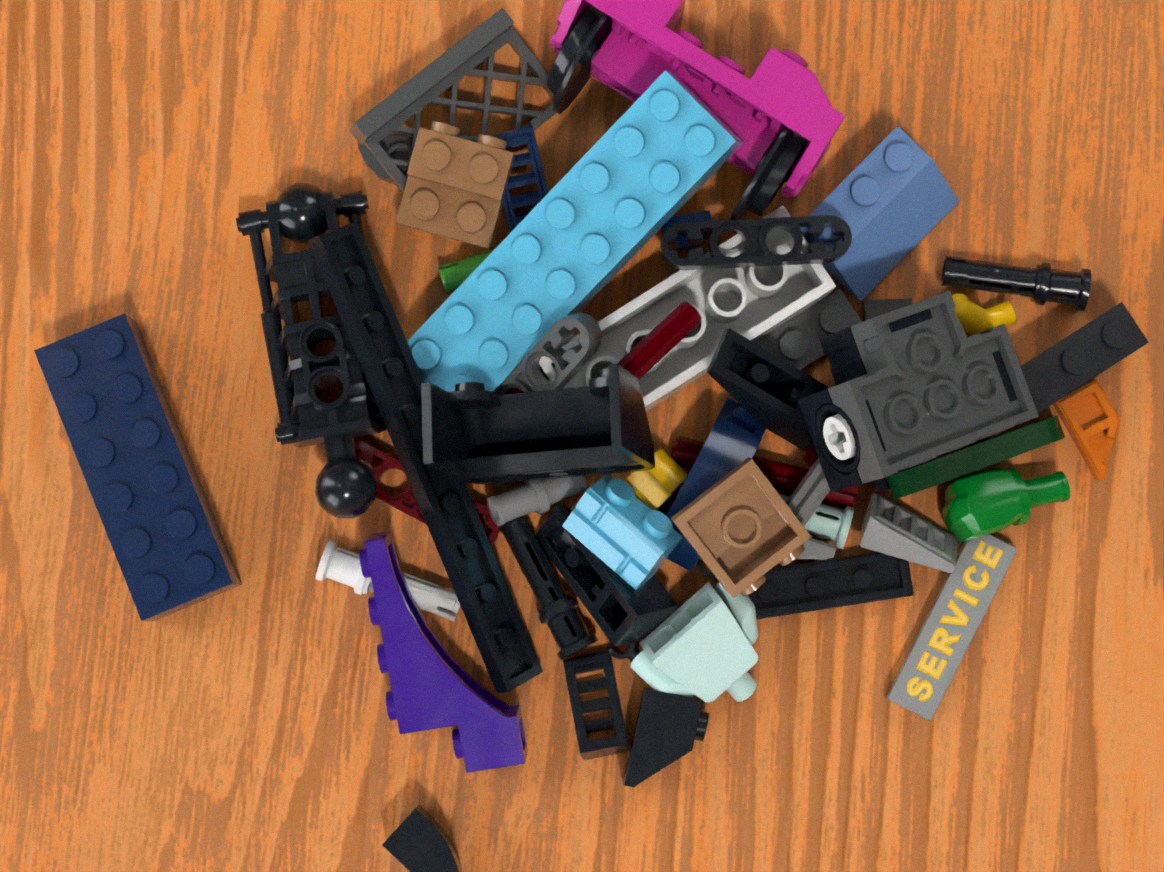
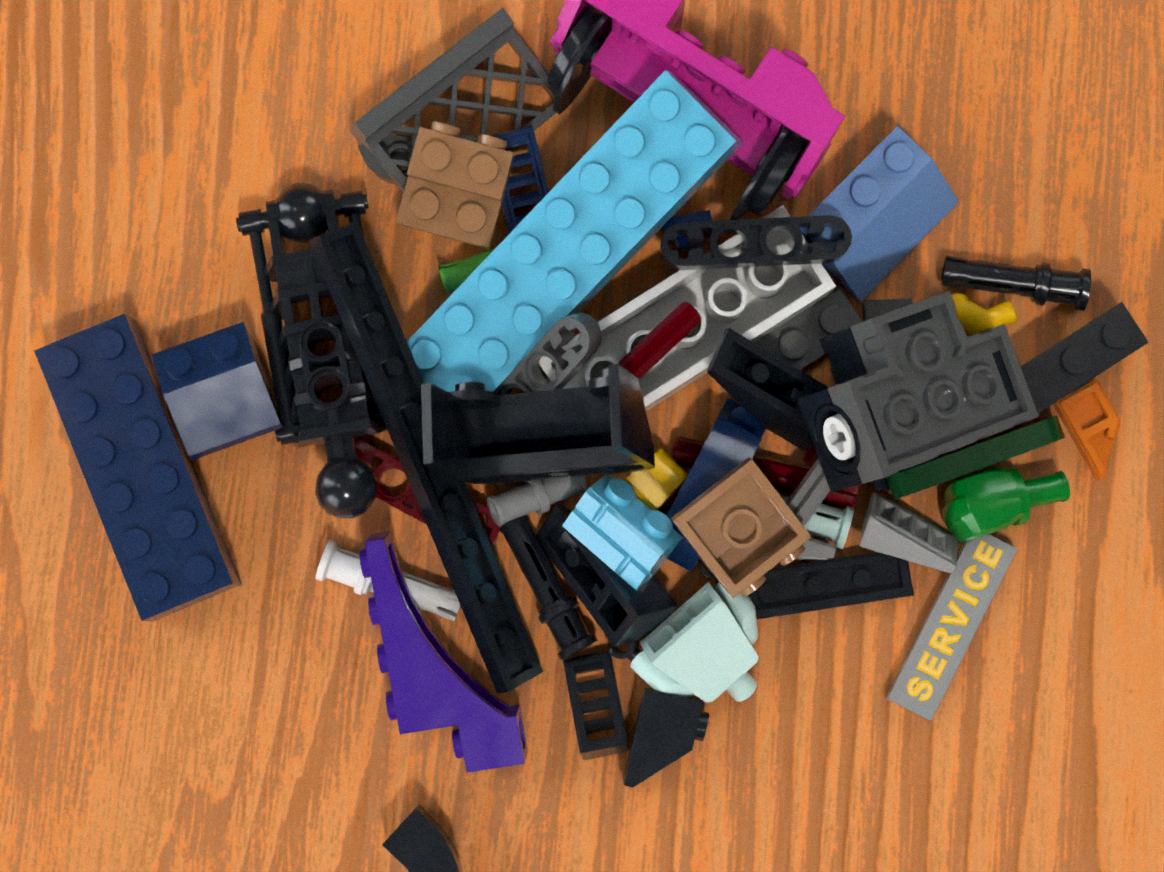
(217, 390): none -> dark blue slope

